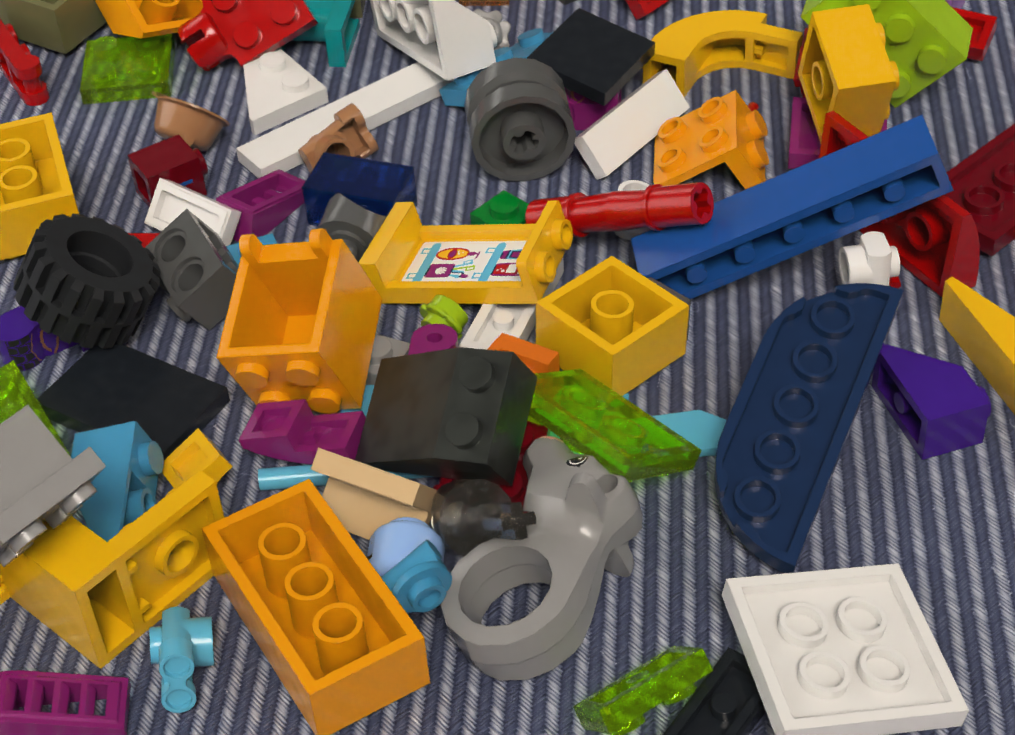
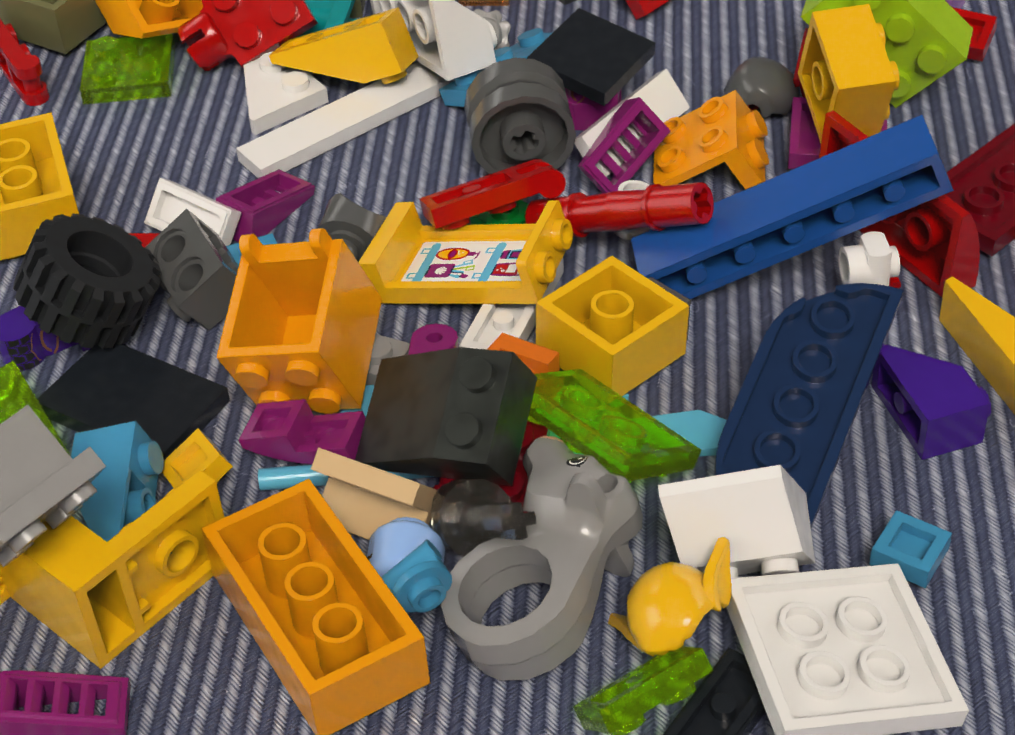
(168, 160): dark red brick -> none
(177, 649): medium azure plate -> none
(193, 123): medium nougat piece -> none
(342, 137): medium nougat plate -> none
(354, 50): none -> yellow slope
(363, 181): clear blue brick -> none
(444, 311): lime plate -> none
(492, 193): none -> red plate
(652, 133): none -> magenta slope
(672, 601): none -> yellow piece
(720, 42): yellow arch -> none
(754, 509): none -> white slope
(764, 84): none -> dark grey hair
(913, 545): none -> dark azure plate

